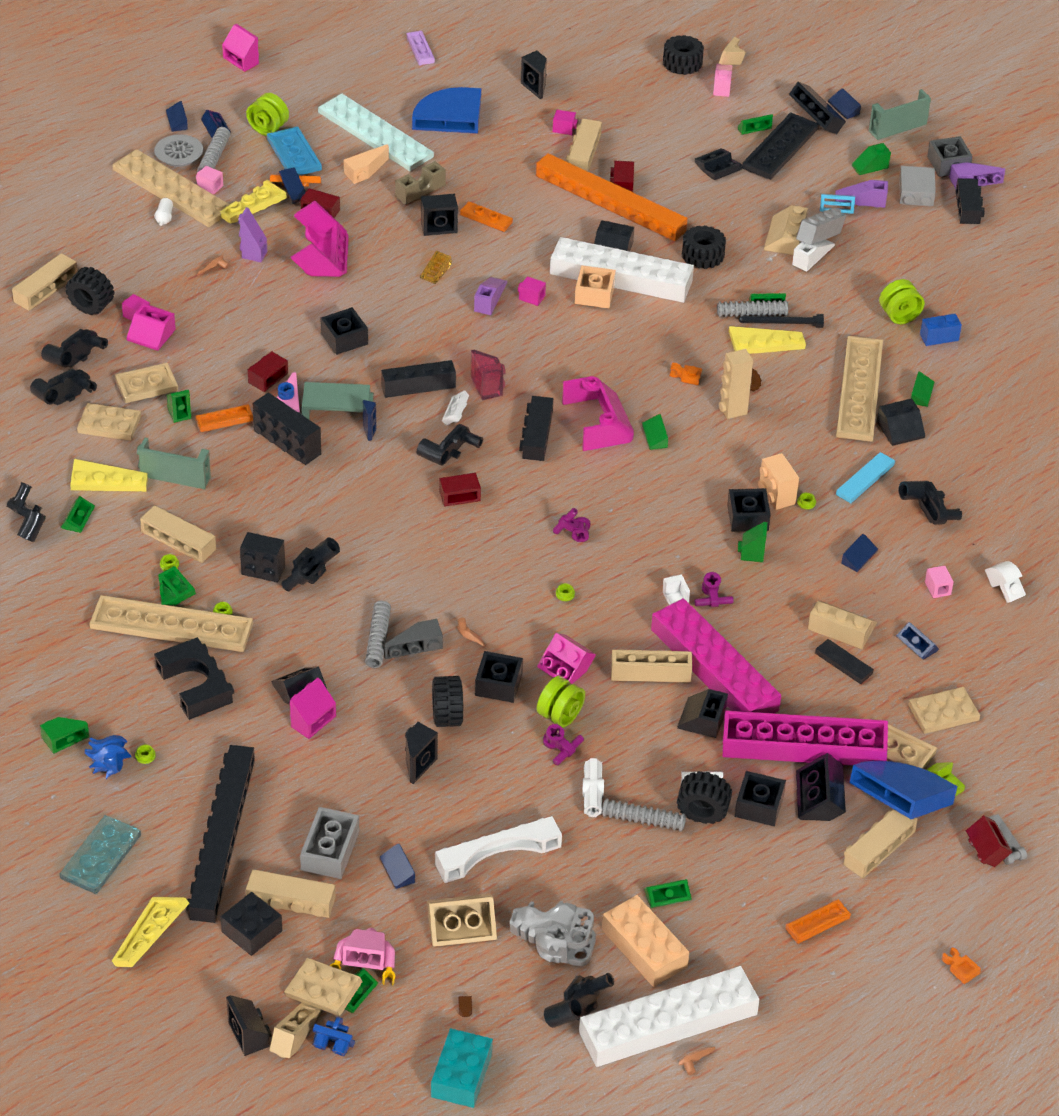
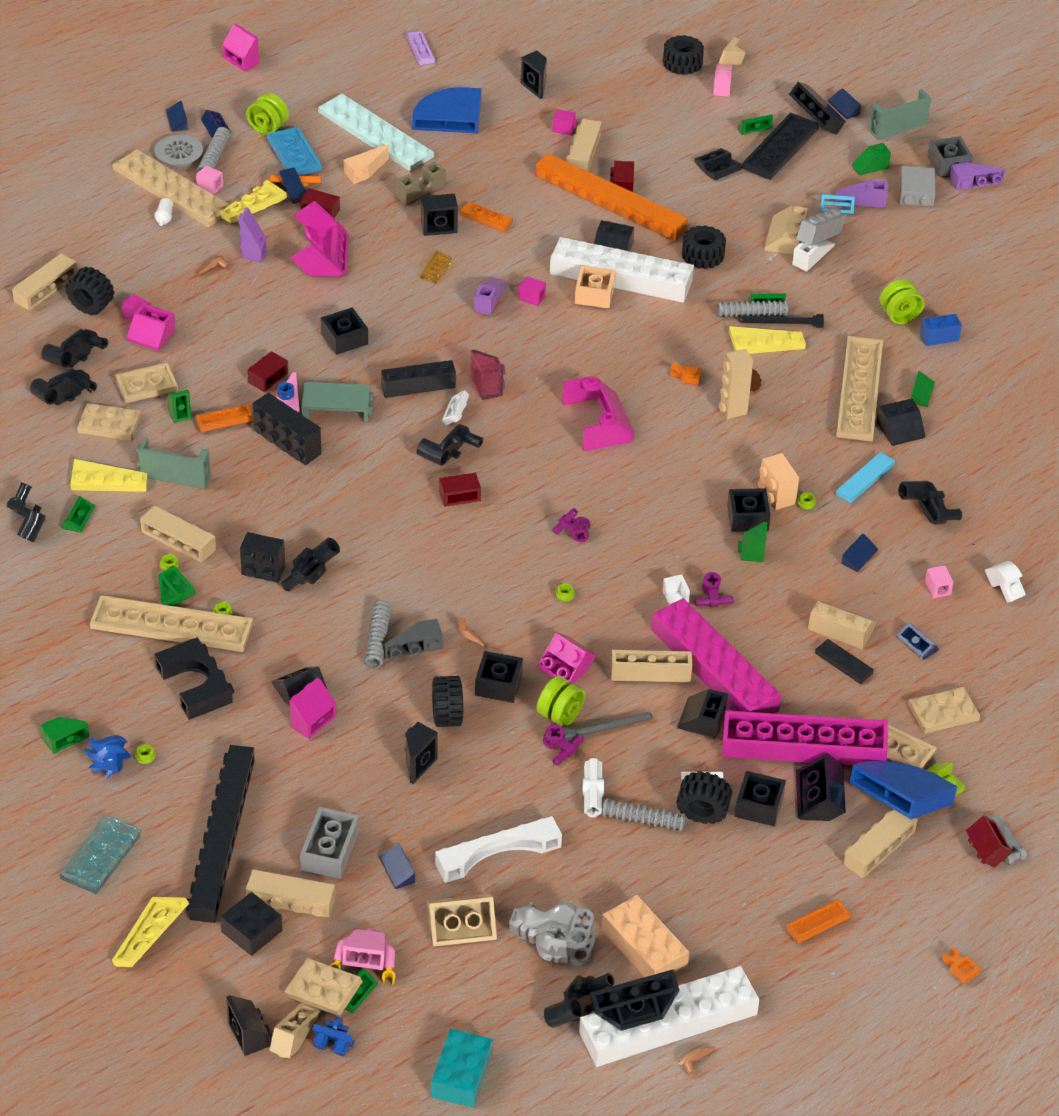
(369, 418): dark blue slope -> none
(465, 1006): reddish brown piece -> none
(537, 428): black brick -> none
(571, 733): none -> dark grey piece
(636, 1001): none -> black wedge
(655, 433): green slope -> none
(668, 893): green slope -> none
(969, 201): black brick -> none

